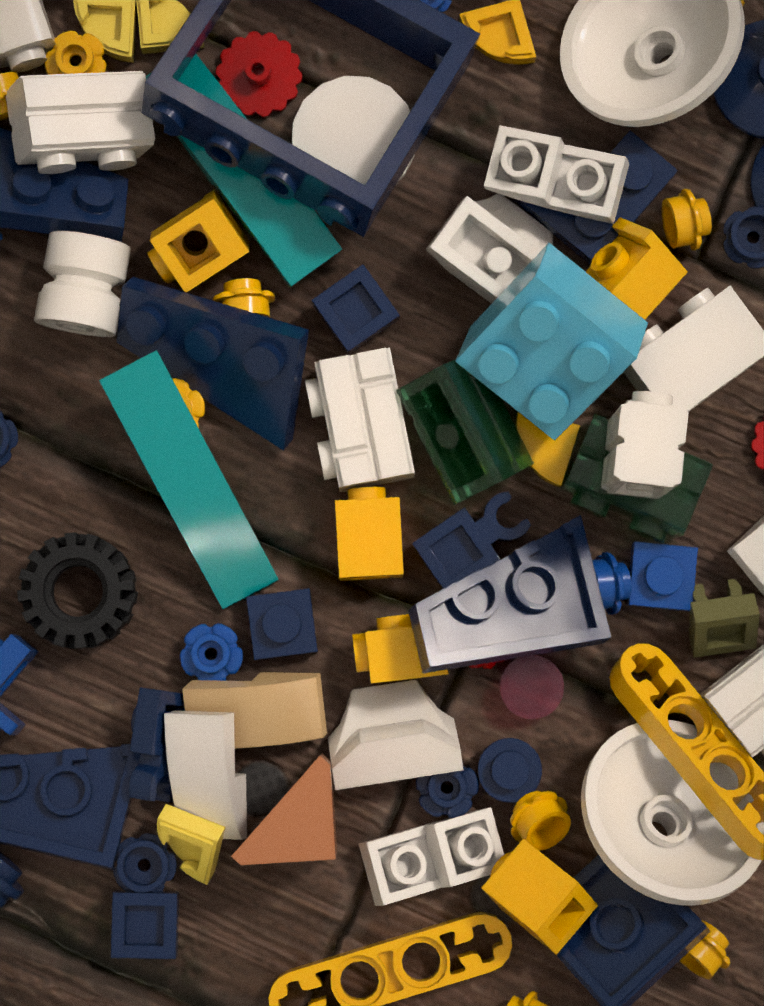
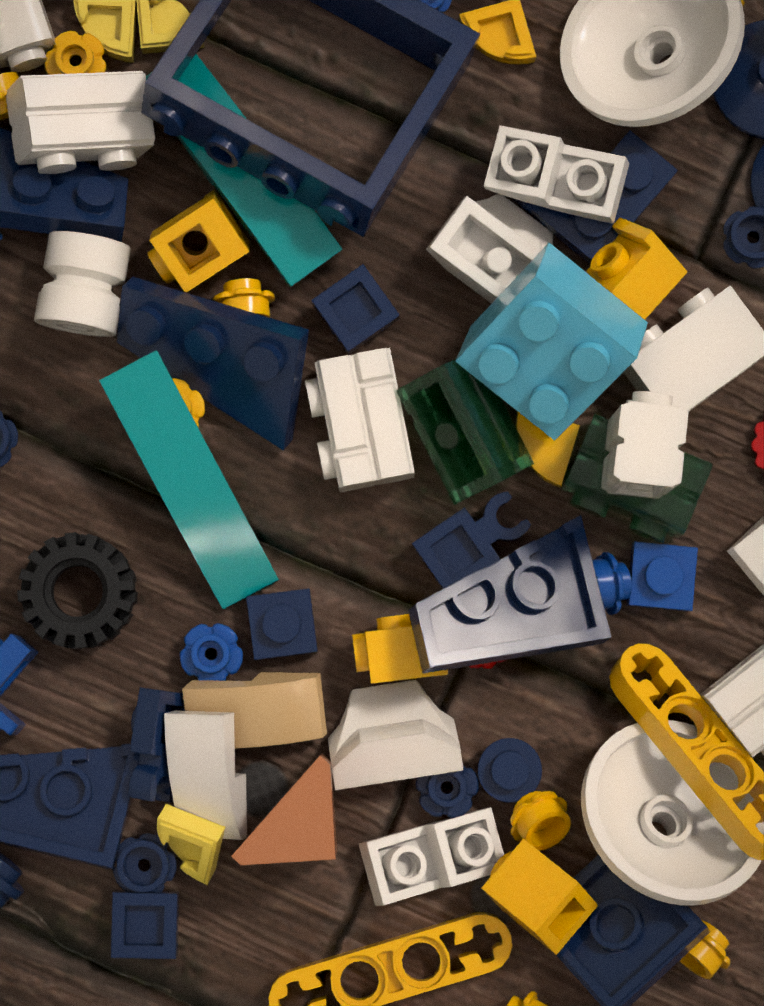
(259, 73): red piece -> none
(350, 124): white tile -> none
(369, 535): yellow brick -> none
(531, 687): clear pink plate -> none
(686, 220): yellow plate -> none
(724, 622): olive tile -> none

